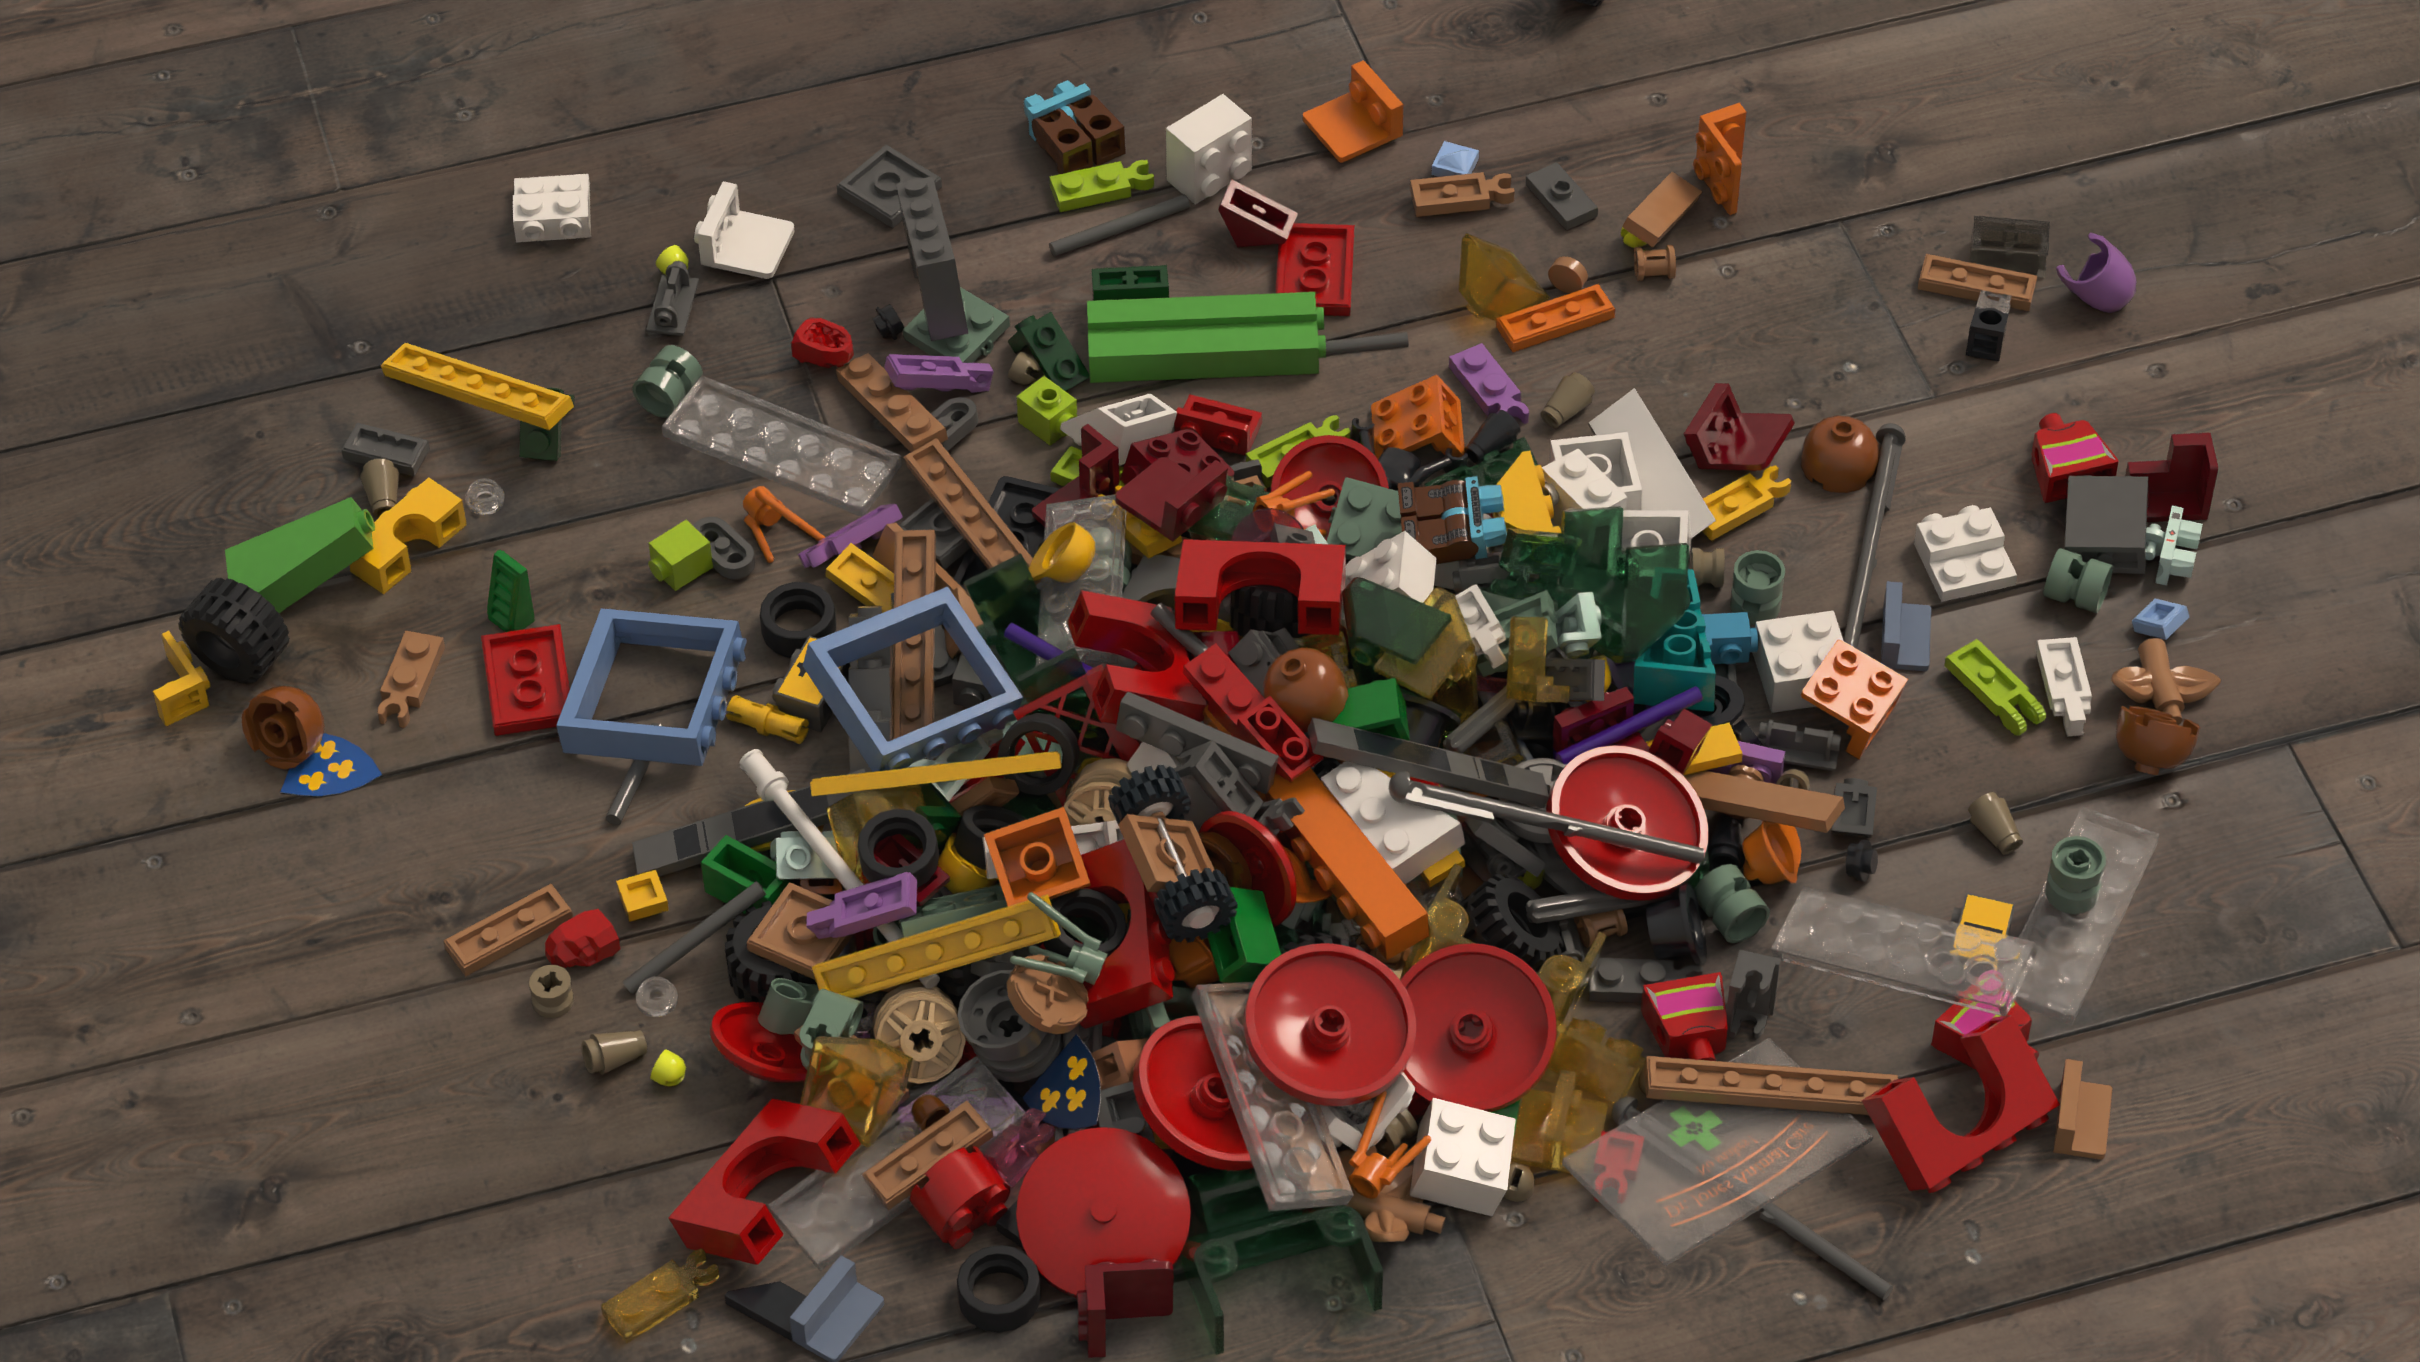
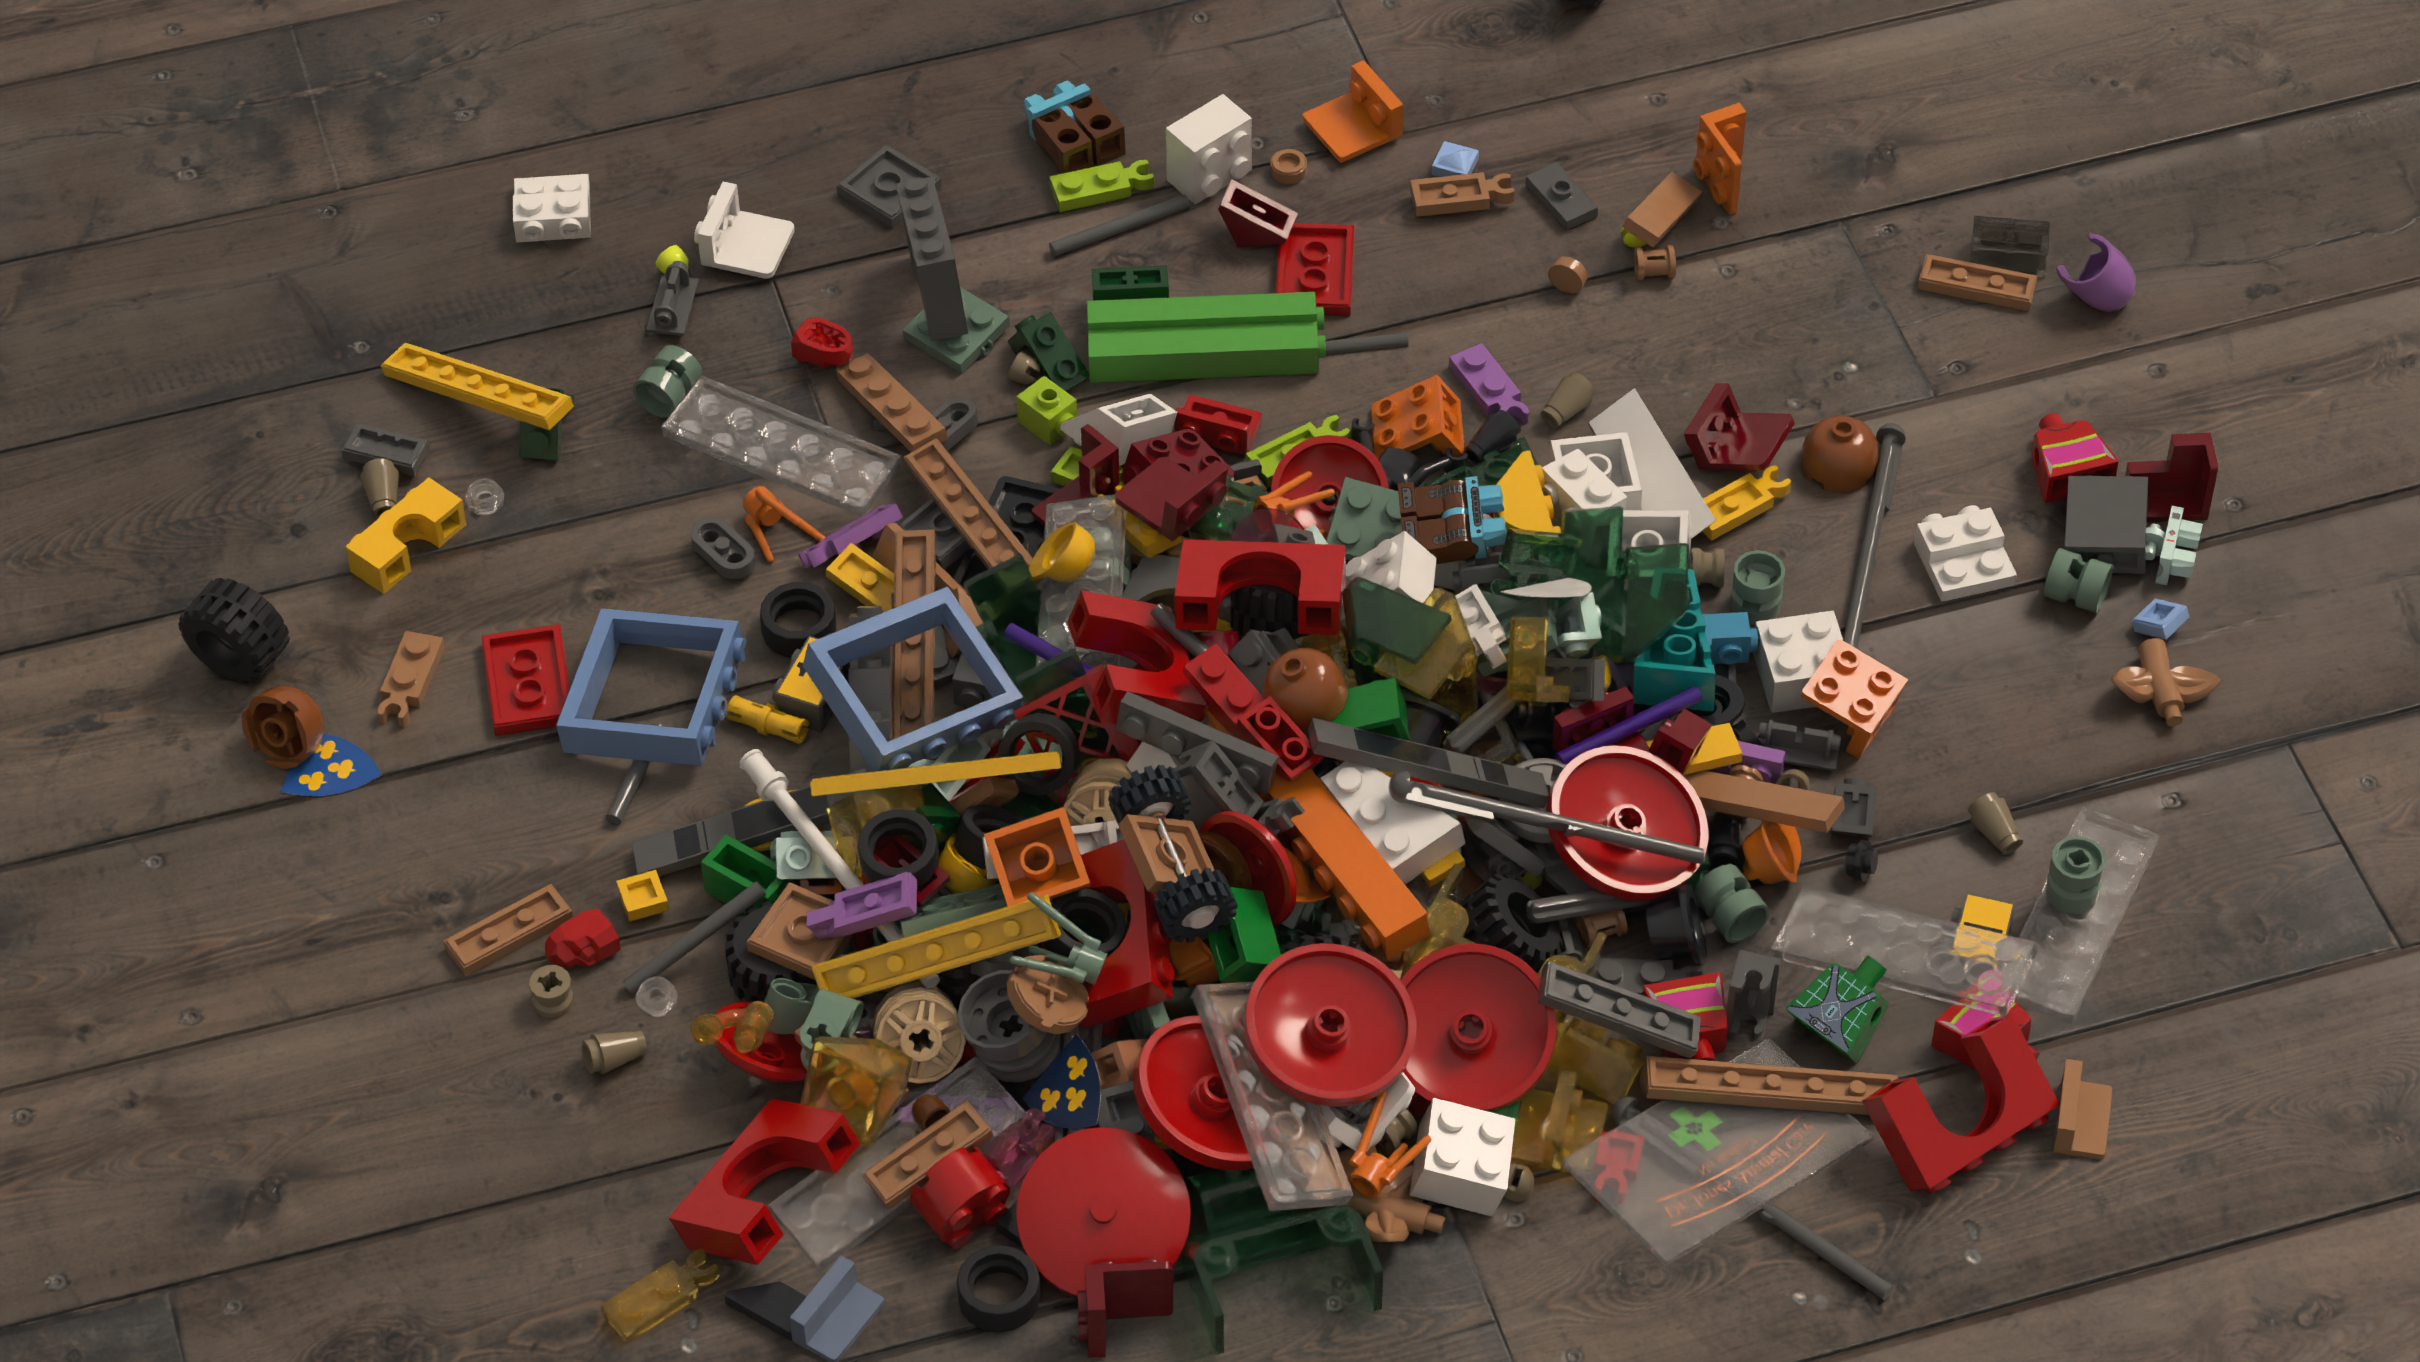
(186, 694): yellow bracket -> none
(303, 553): bright green slope -> none
(509, 594): green slope -> none
(668, 1069): neon yellow hinge -> none
(680, 555): lime brick -> none
(750, 1031): none -> clear yellow plant
(888, 322): black plate -> none
(937, 372): medium lavender hinge -> none
(1288, 166): none -> medium nougat tile
(1495, 280): clear yellow slope -> none
(1555, 318): orange tile -> none
(1559, 588): none -> white sticker
(1619, 1009): none -> dark grey tile
(1843, 1006): none -> green torso
(1904, 632): sand blue panel -> none
(1989, 326): black leg -> none
(1995, 686): lime hinge -> none
(2065, 681): white hinge -> none
(2154, 738): dark orange cylinder -> none

